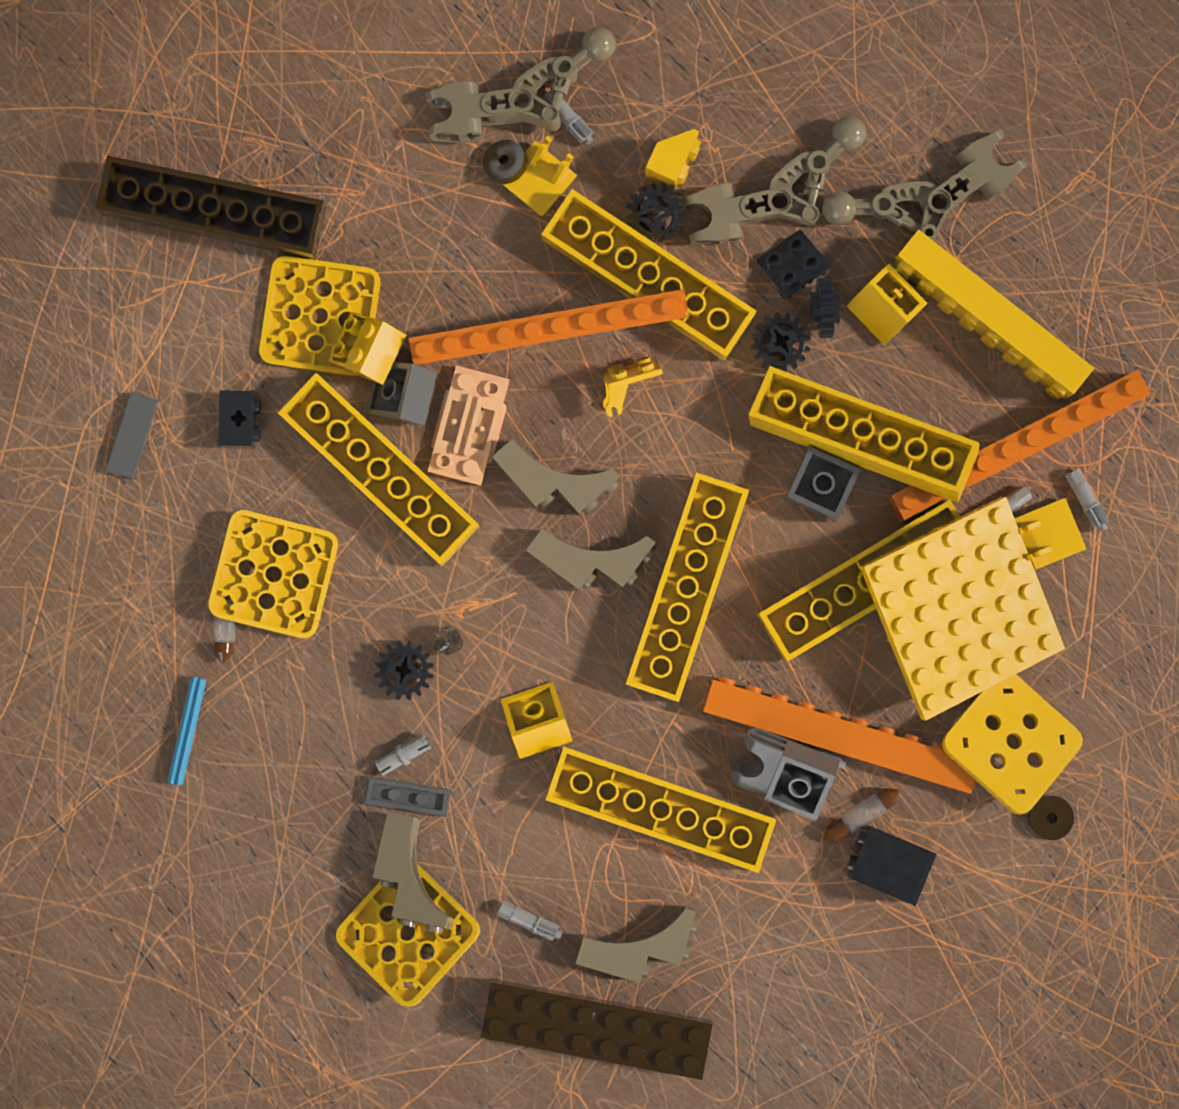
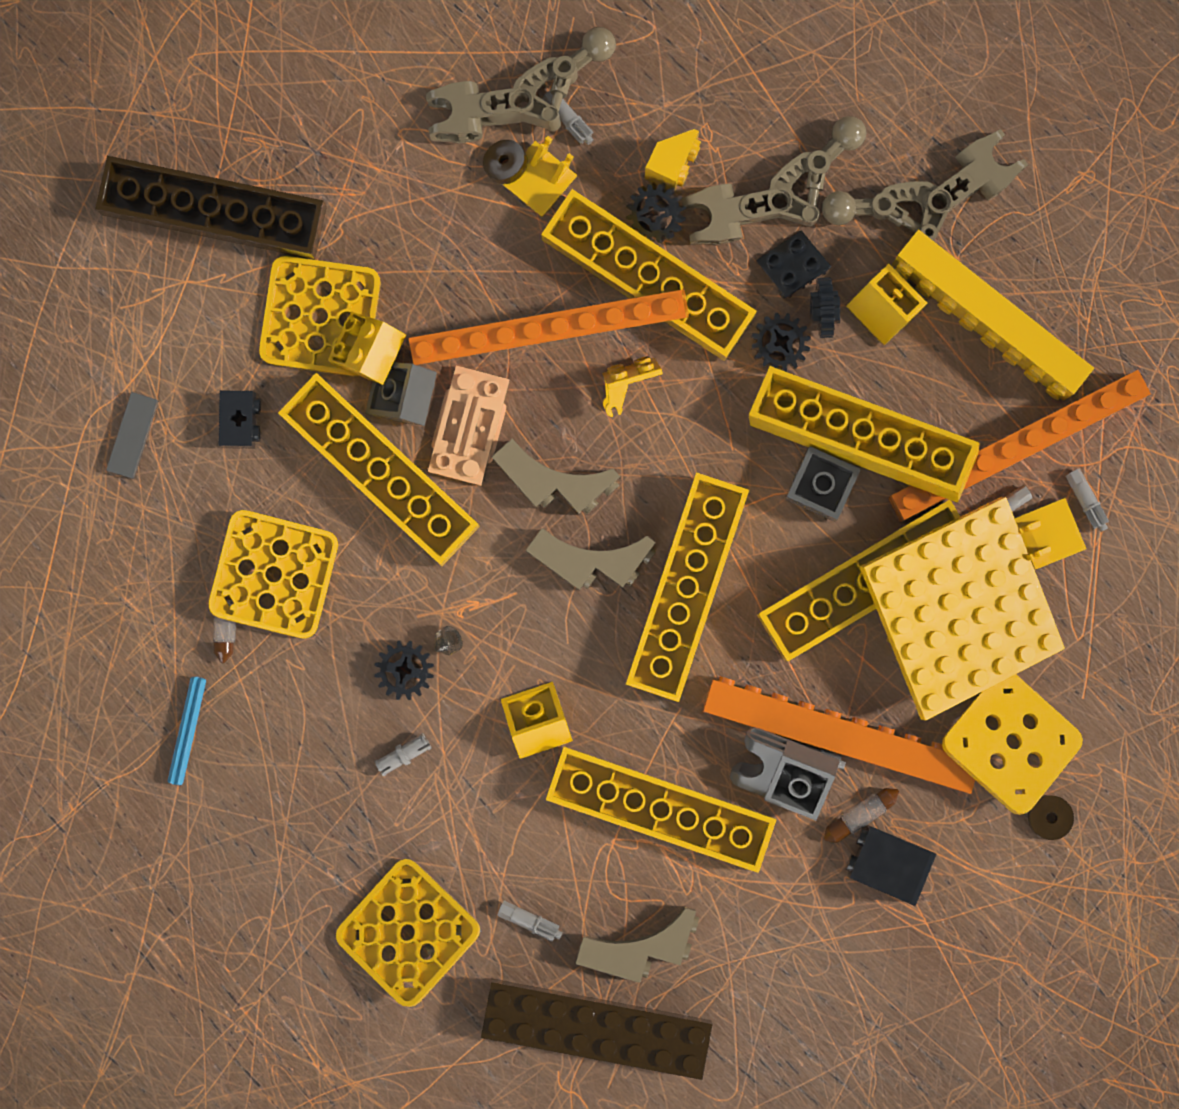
(398, 865): dark tan arch -> none
(407, 796): dark grey tile -> none

